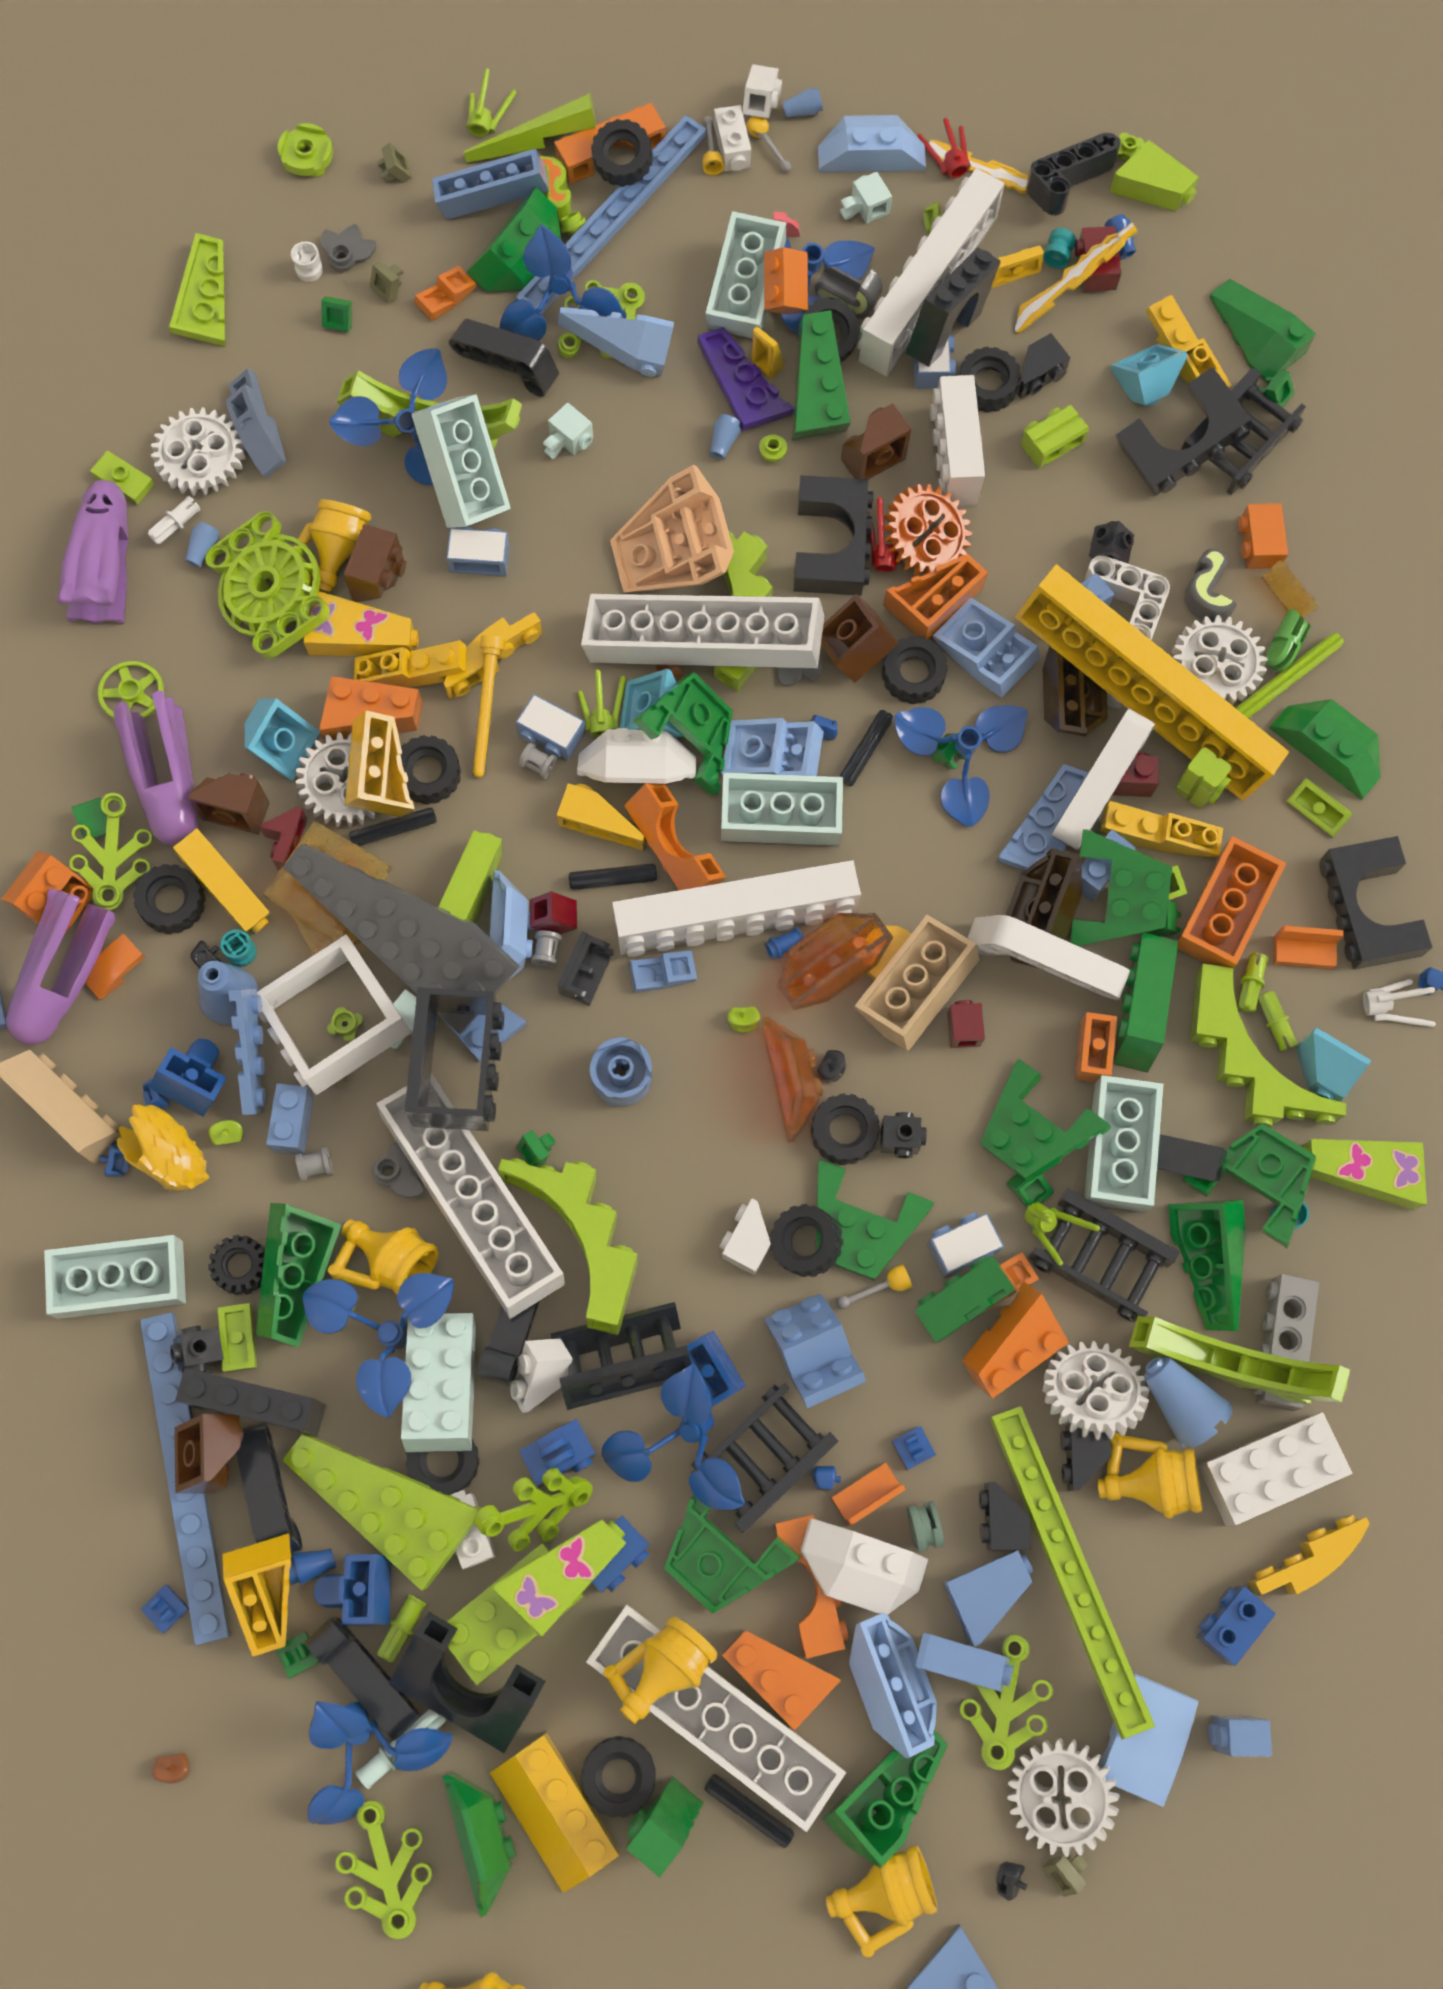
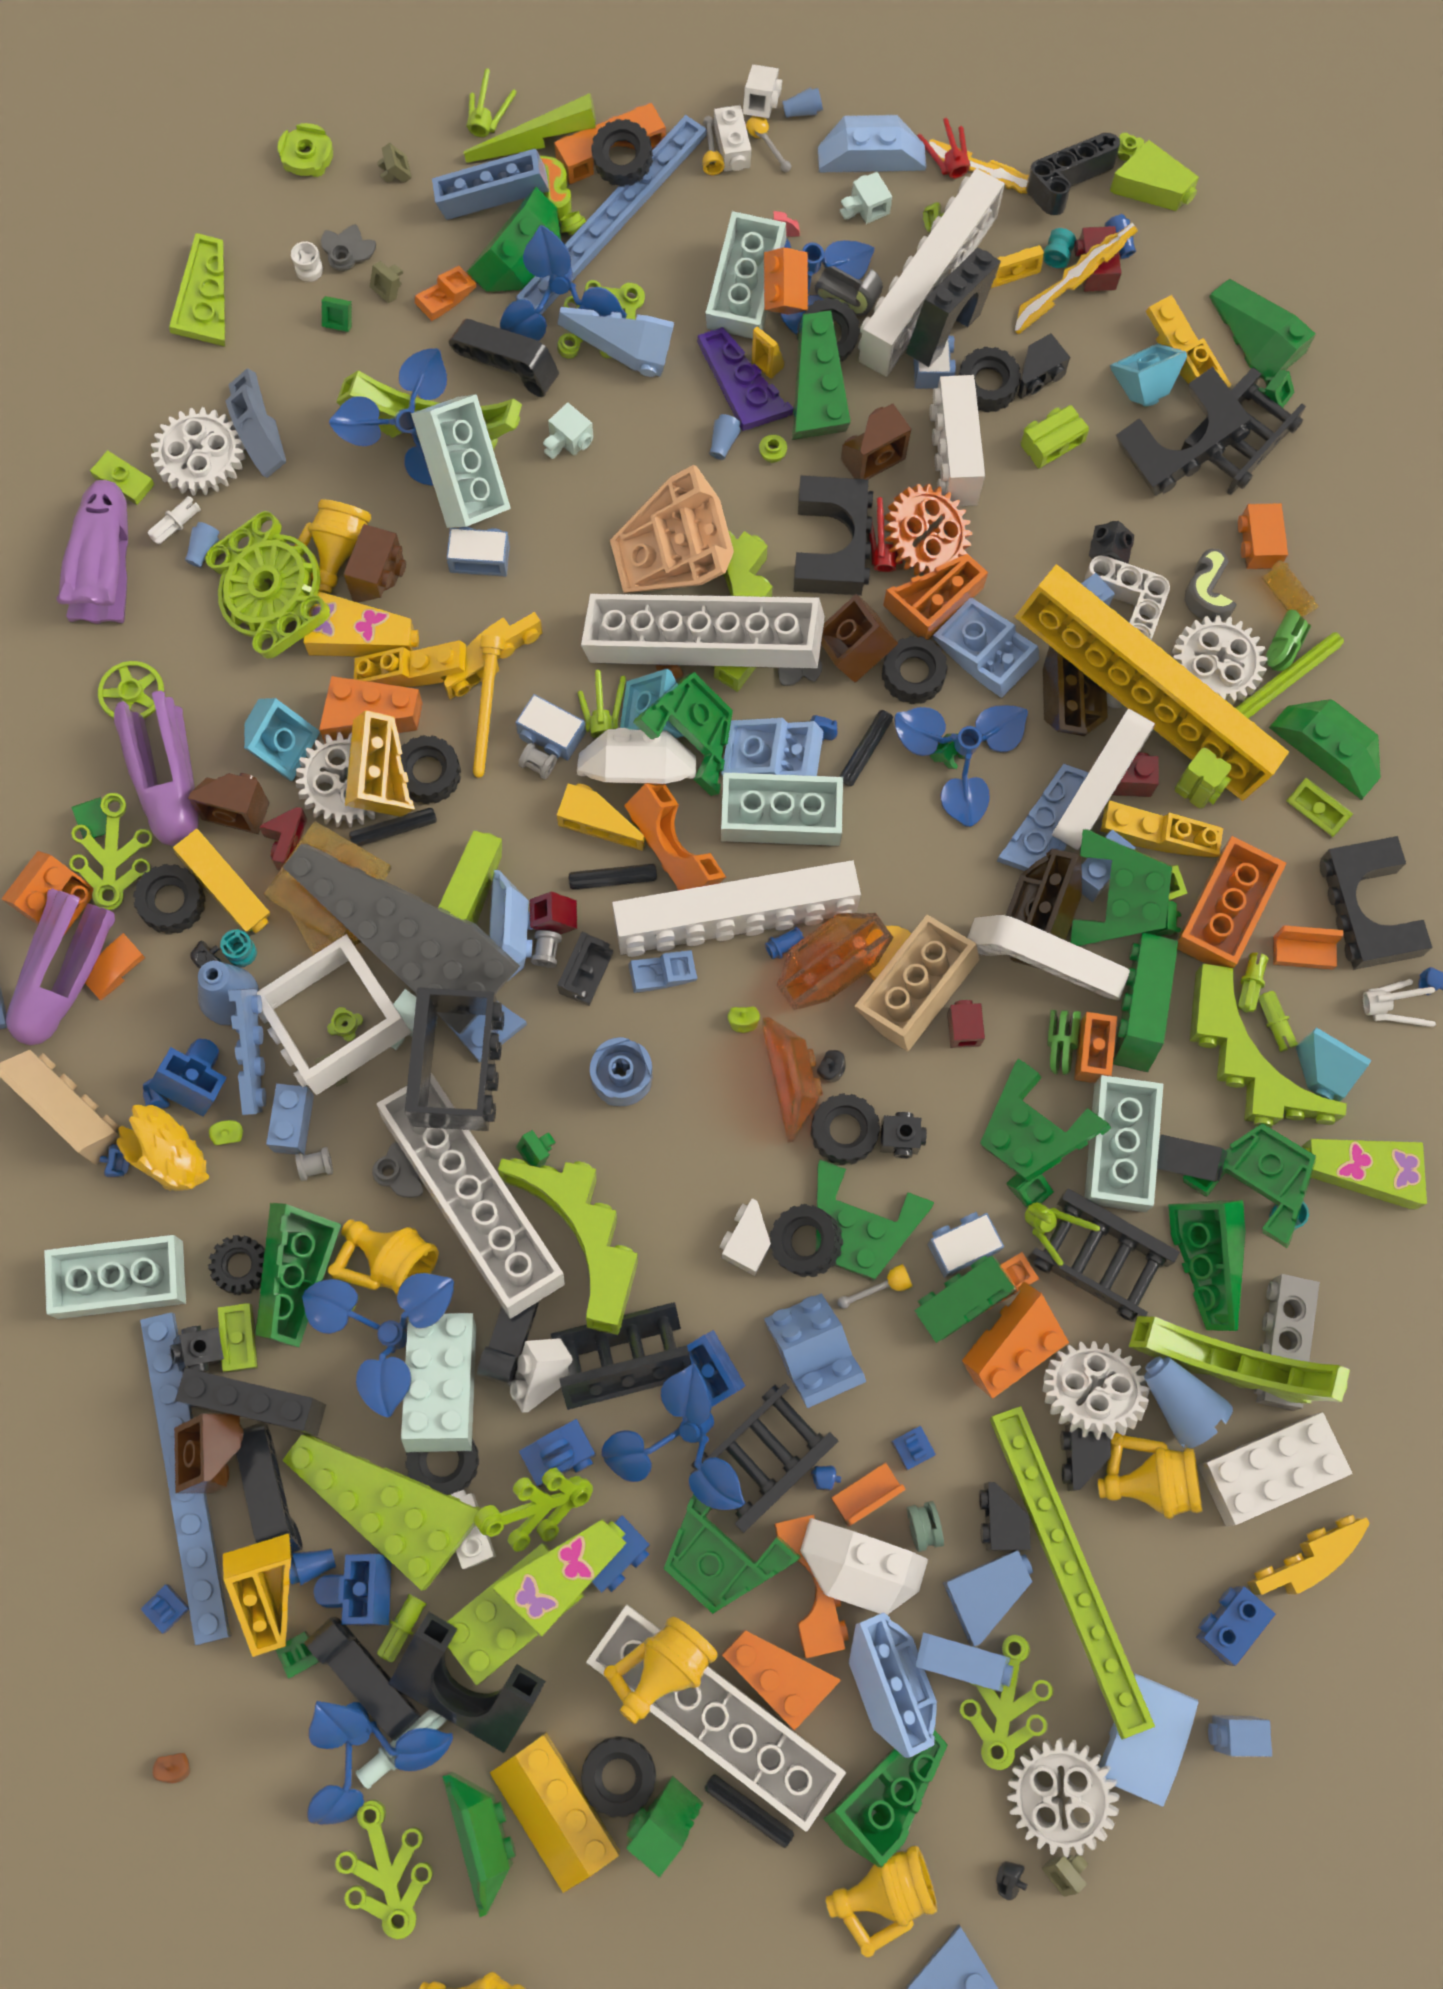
(1063, 1040): none -> bright green arm

